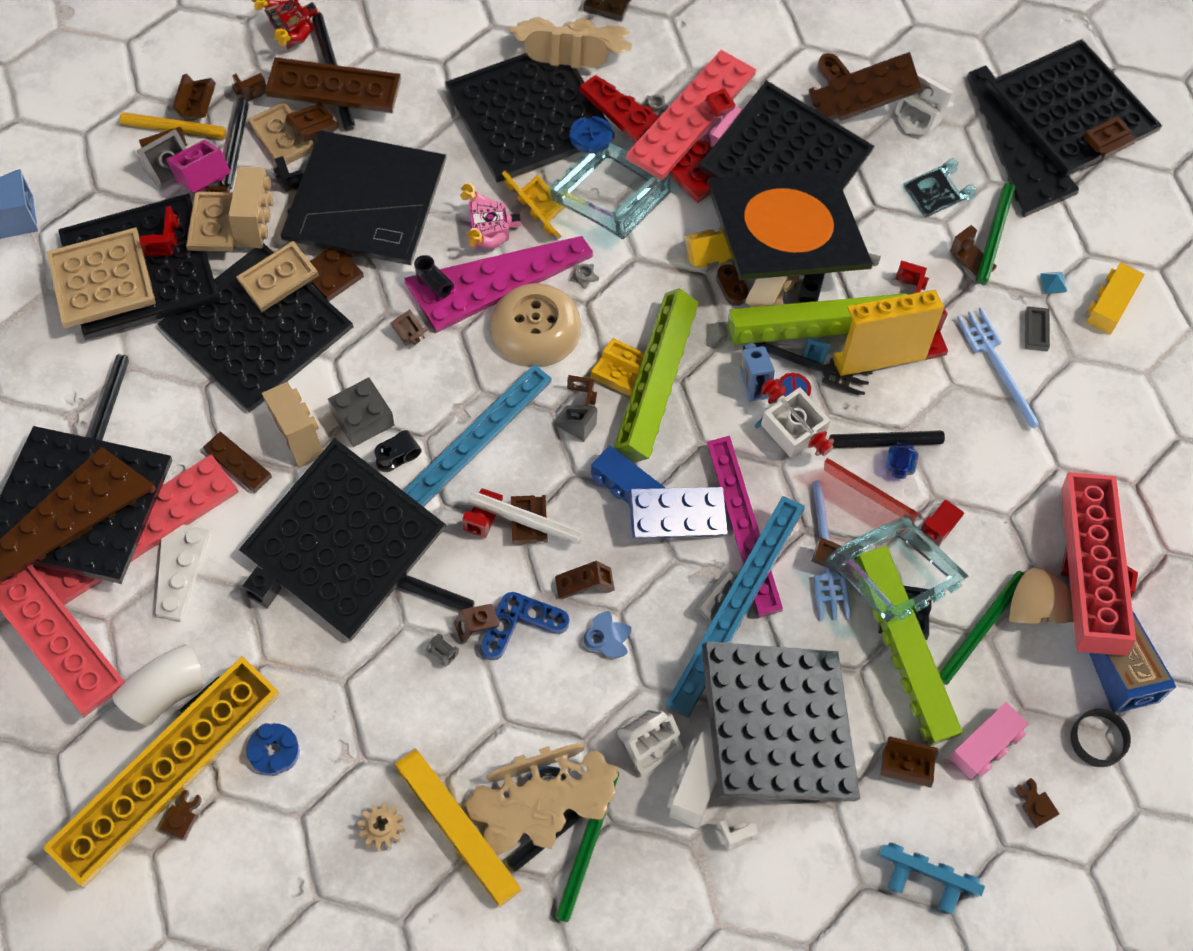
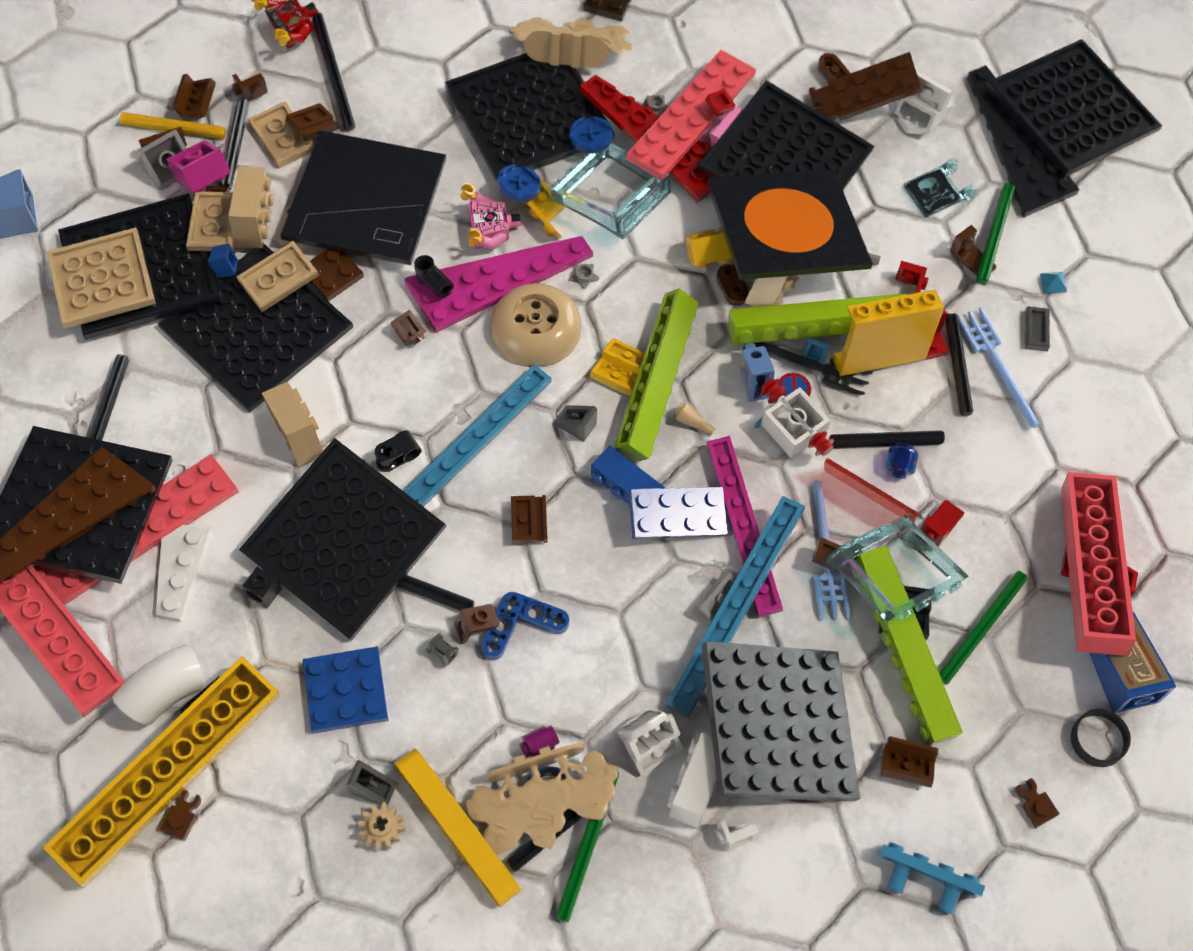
(162, 244): red bracket -> none
(223, 260): none -> blue plate
(237, 462): reddish brown plate -> none
(268, 735): blue plate -> none
(289, 180): black bracket -> none
(333, 85): reddish brown plate -> none
(345, 690): none -> blue plate
(361, 412): dark grey brick -> none
(370, 784): none -> dark grey slope
(478, 520): red bracket -> none
(518, 183): none -> blue tile
(525, 517): white axle -> none
(539, 739): none -> magenta brick
(584, 578): reddish brown bracket -> none
(588, 387): reddish brown bracket -> none
(611, 636): medium blue plate -> none
(688, 415): none -> tan cone
(810, 288): black leg -> none
(959, 364): none -> black axle
(989, 742): bright pink brick -> none
(1041, 598): tan brick -> none
(1110, 137): reddish brown plate -> none
(1114, 297): yellow brick -> none

